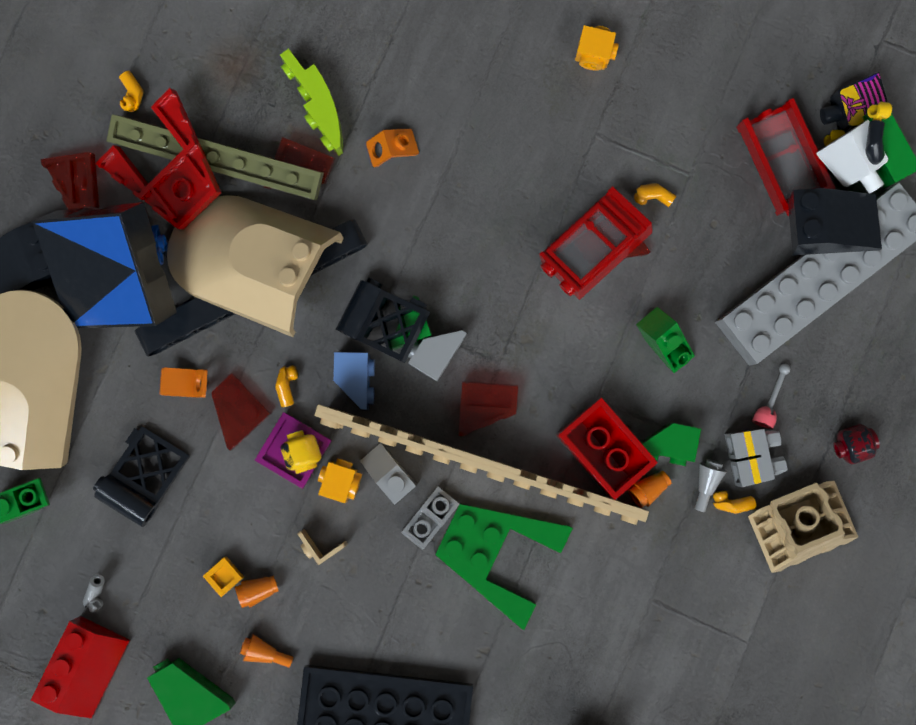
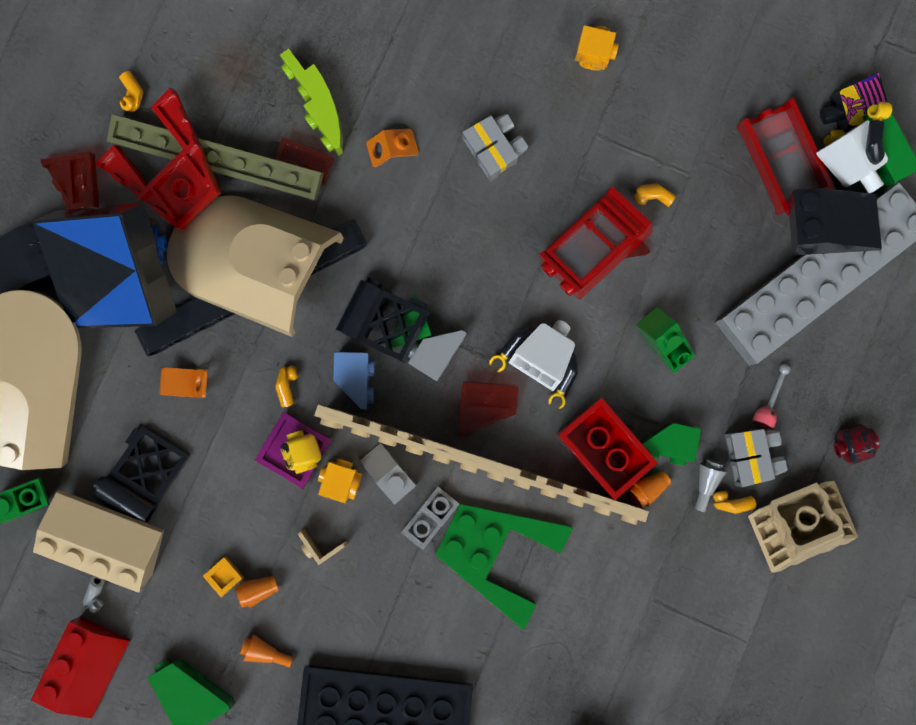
(98, 541): none -> tan slope
(237, 410): clear red wing -> none
(491, 147): none -> light grey hips
(544, 356): none -> white torso

